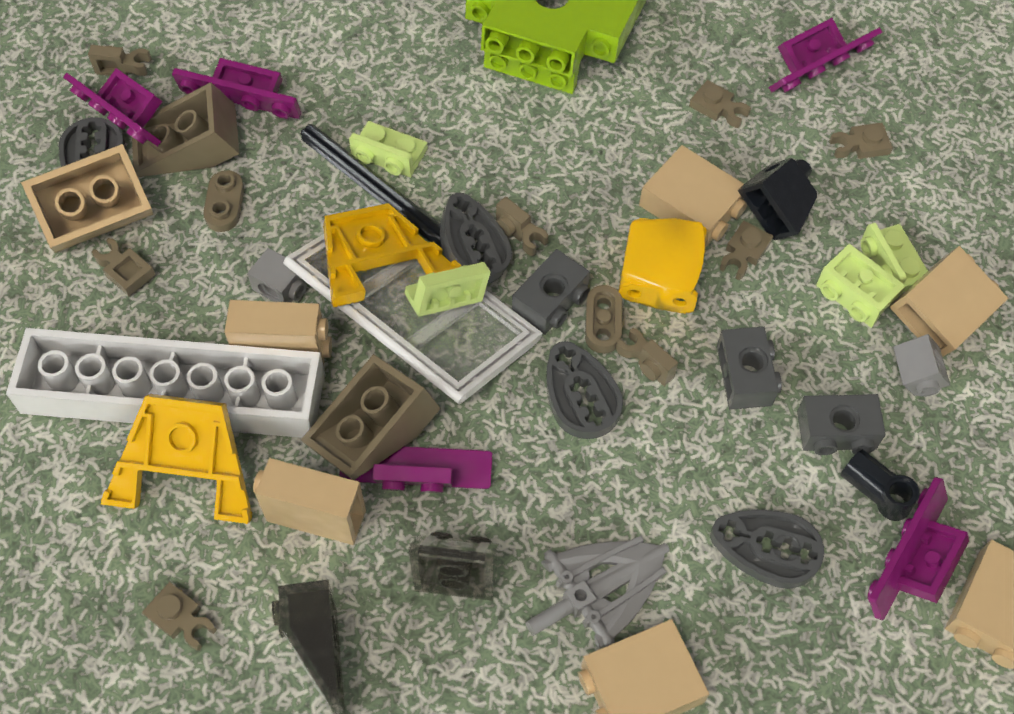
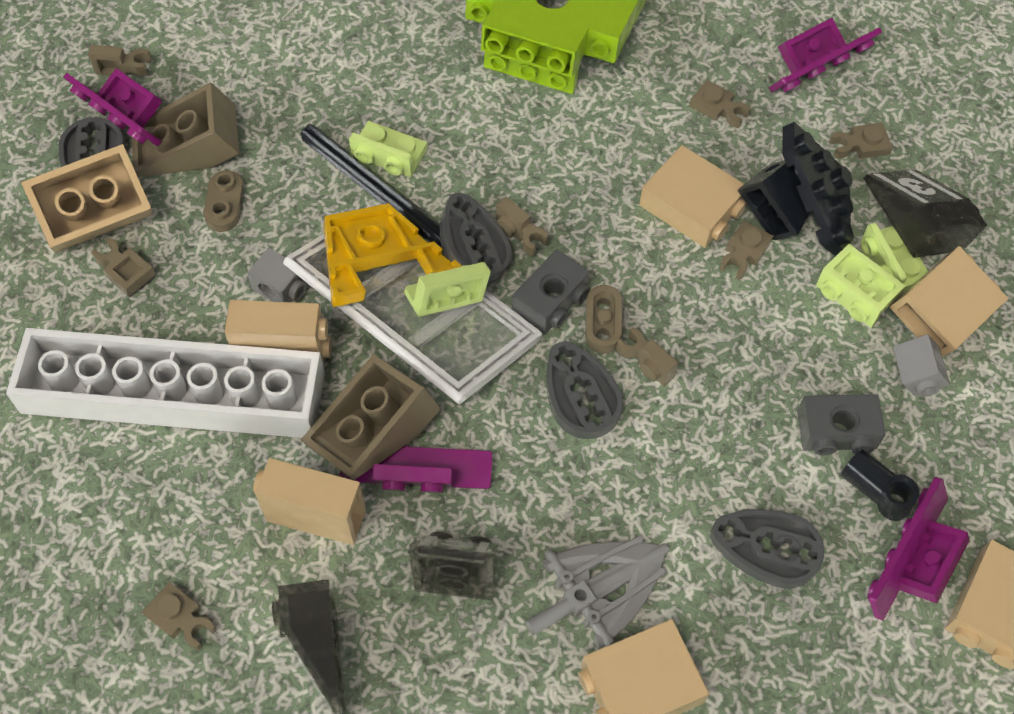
(182, 440): yellow wing -> none
(244, 85): magenta bracket -> none
(663, 263): yellow piece -> none
(746, 387): dark grey brick -> none
(823, 187): none -> black plate
(926, 212): none -> clear smoke slope

